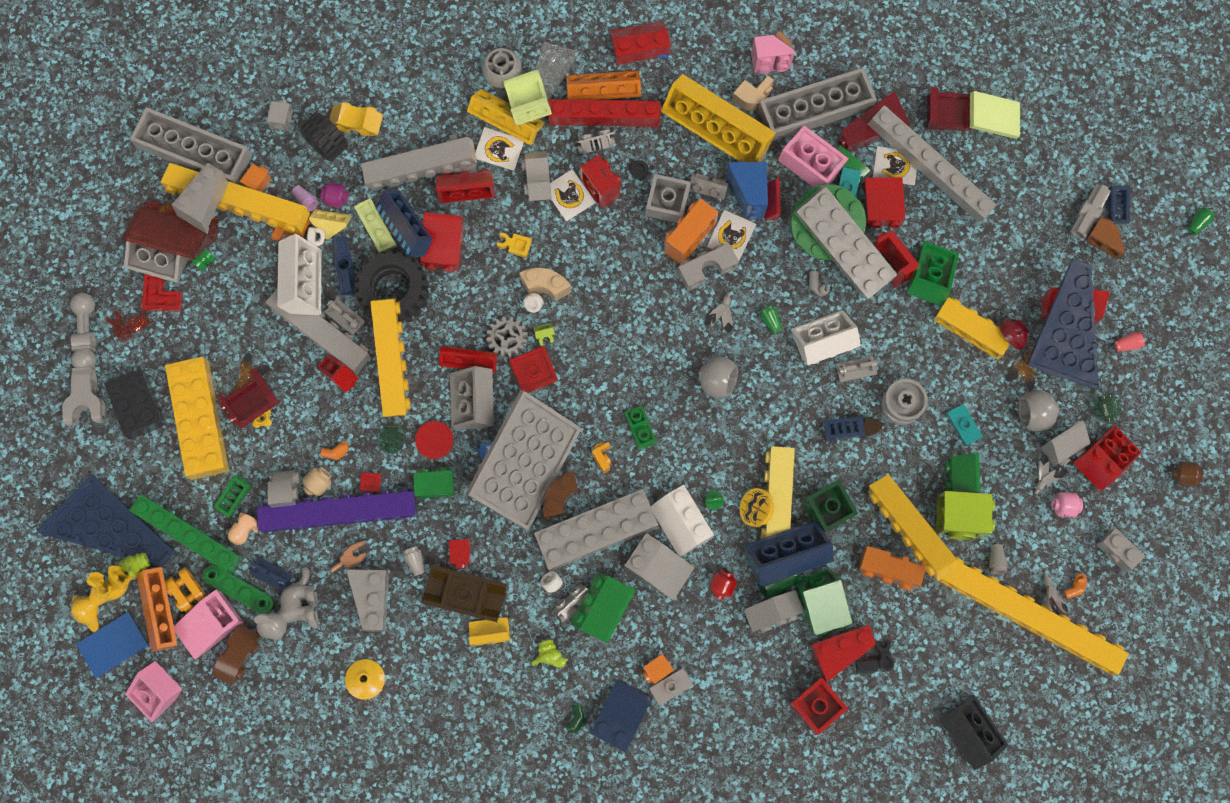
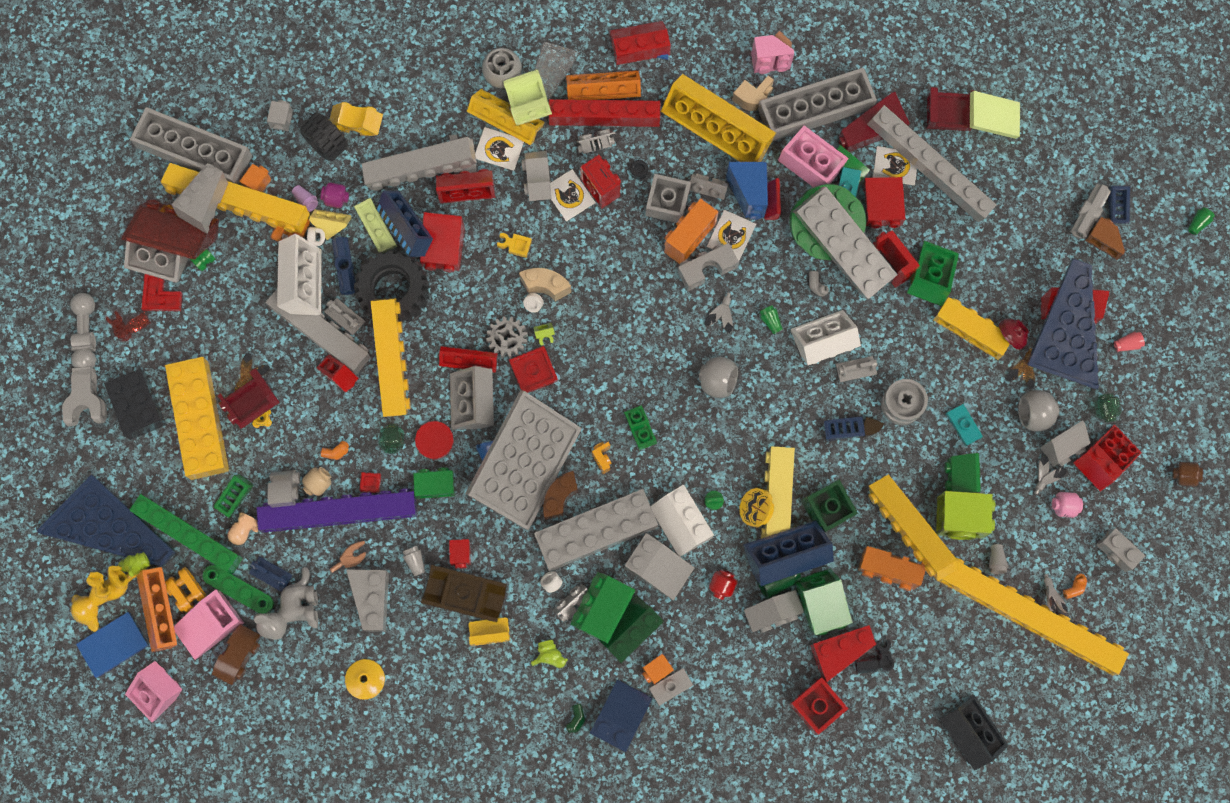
(633, 629): none -> dark green slope

